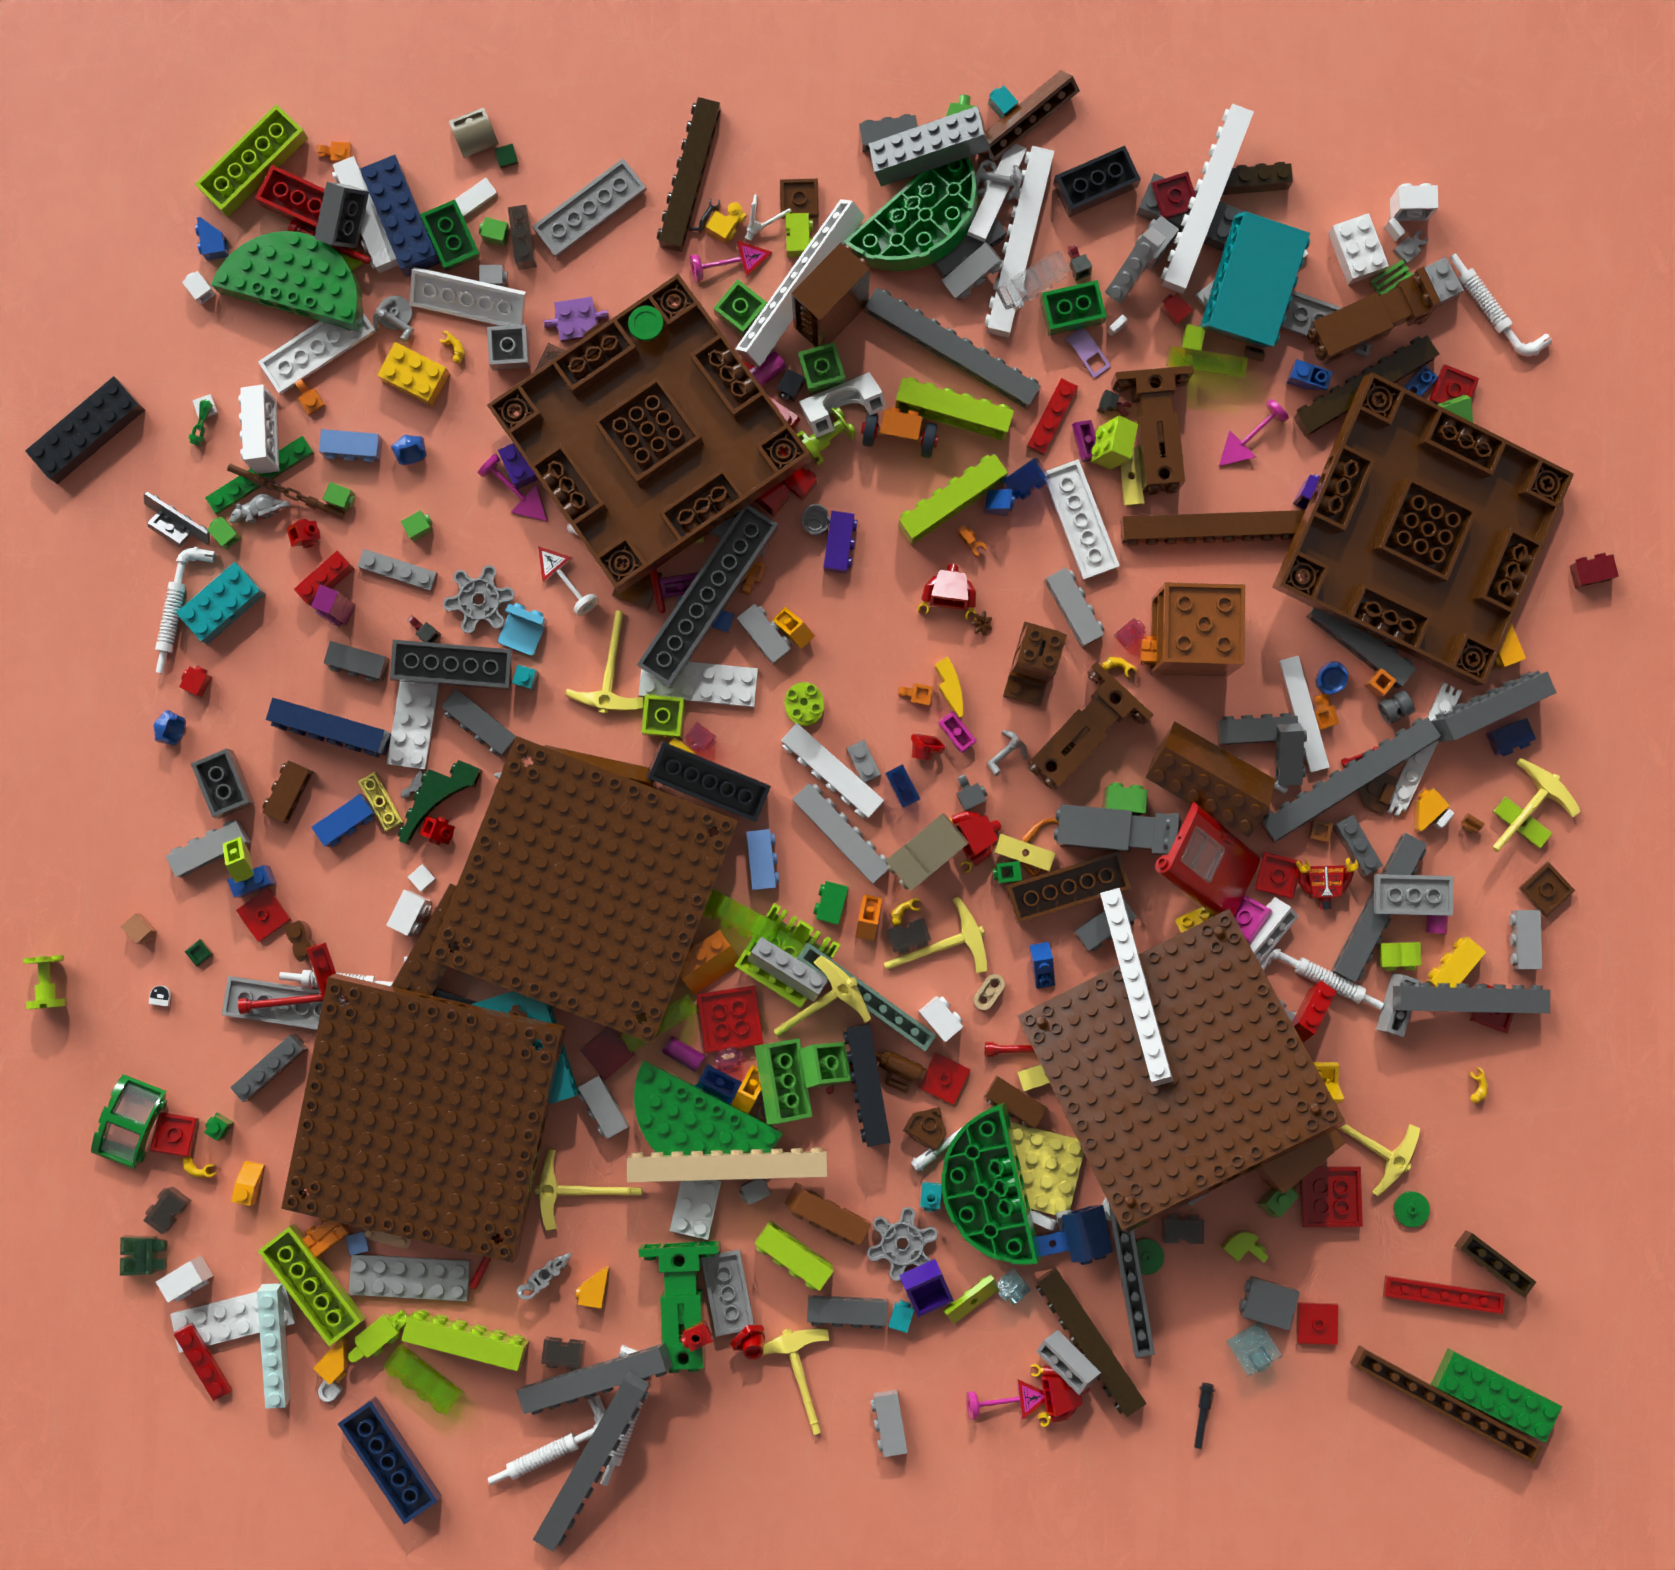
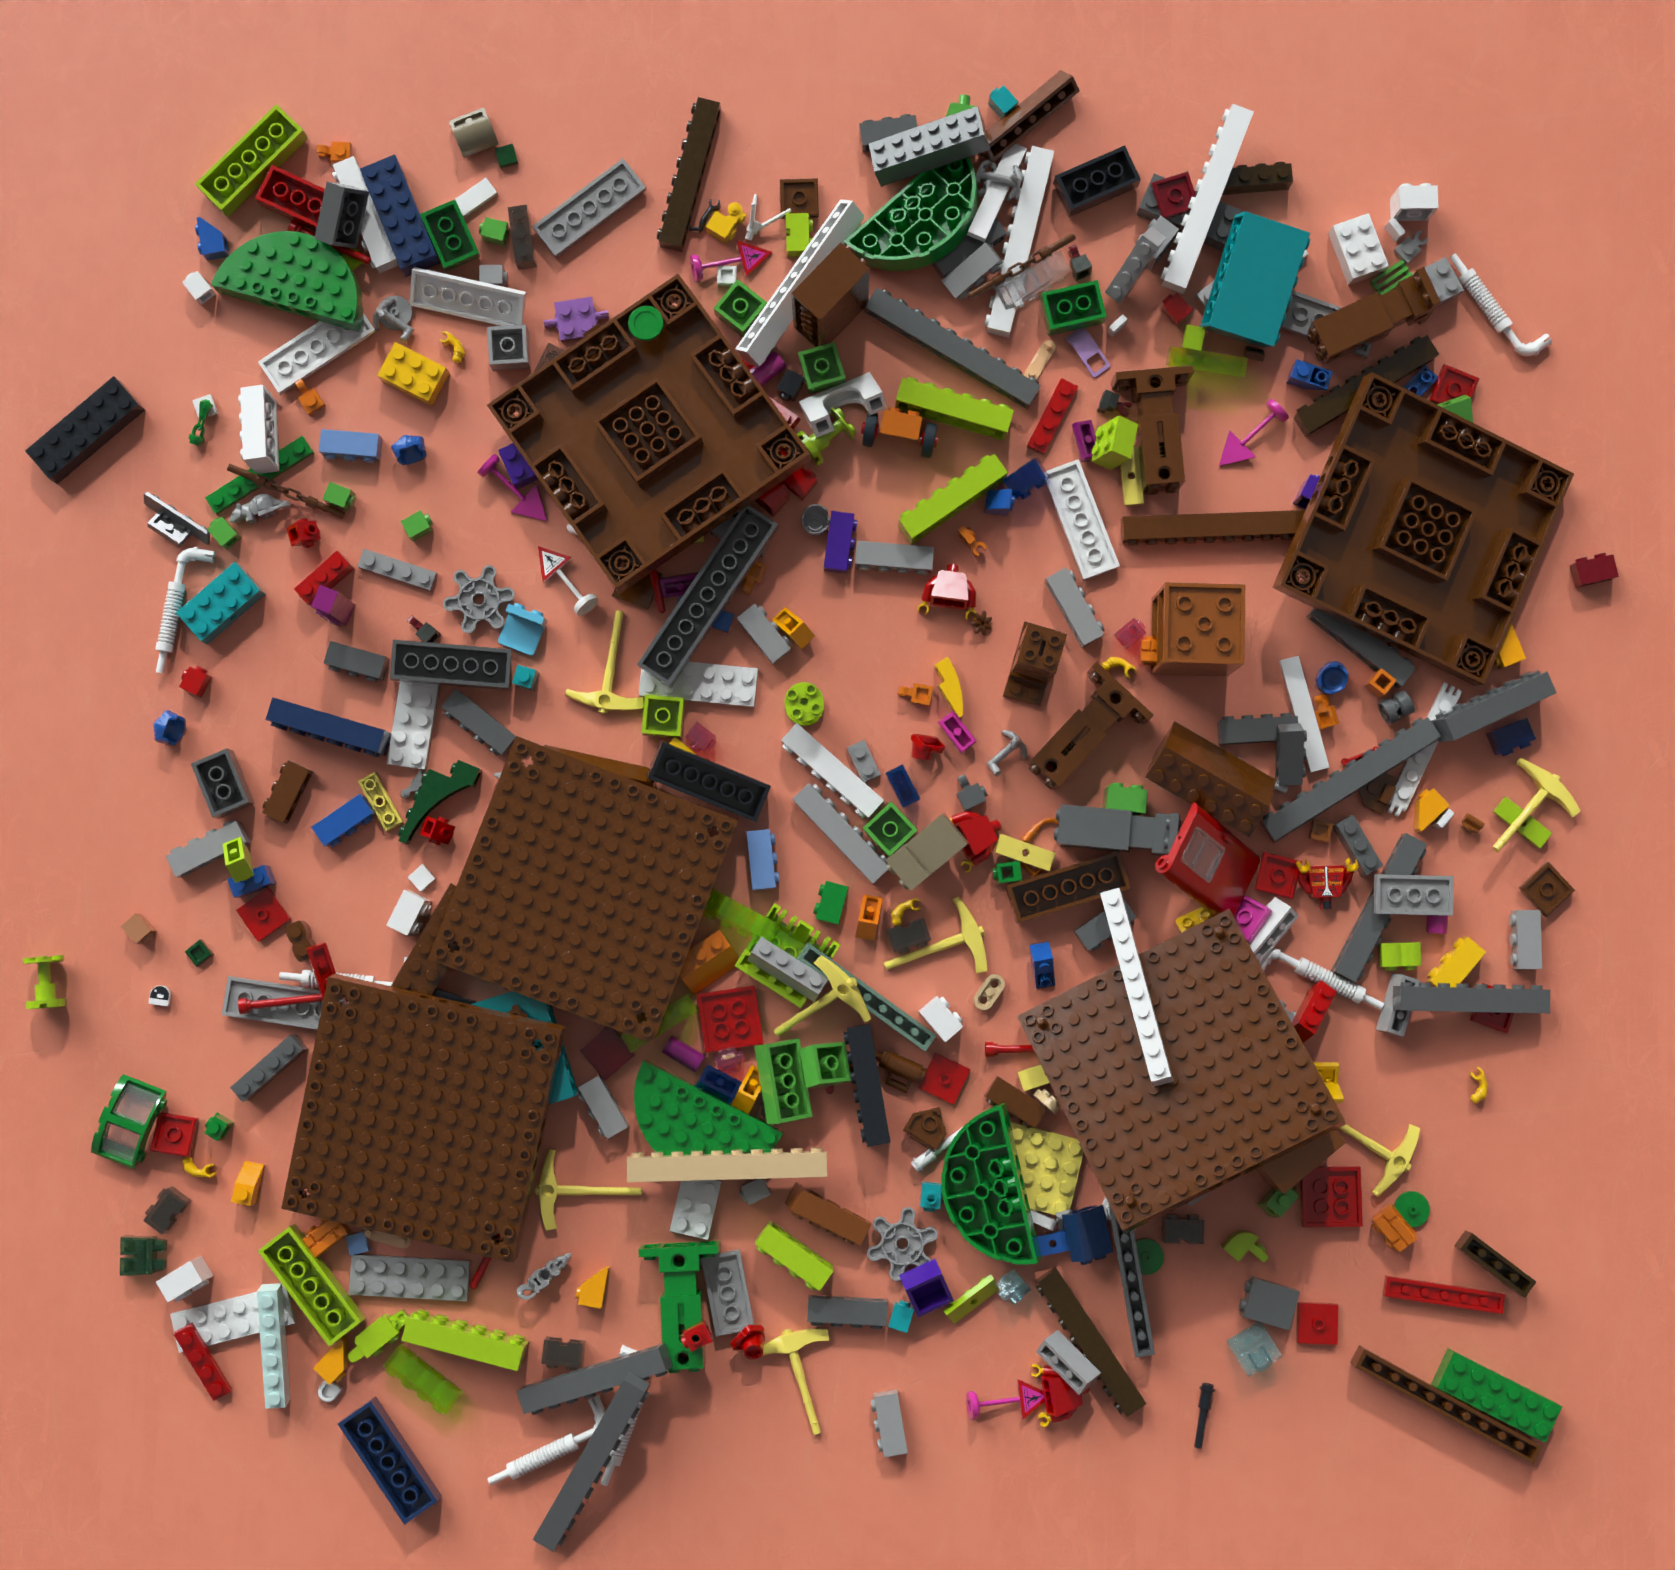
(726, 275): none -> white tile
(890, 829): none -> bright green brick
(894, 557): none -> light grey brick
(1040, 359): none -> light nougat piece
(1044, 253): none -> reddish brown piece
(1048, 1100): none -> tan plate
(1394, 1228): none -> orange brick

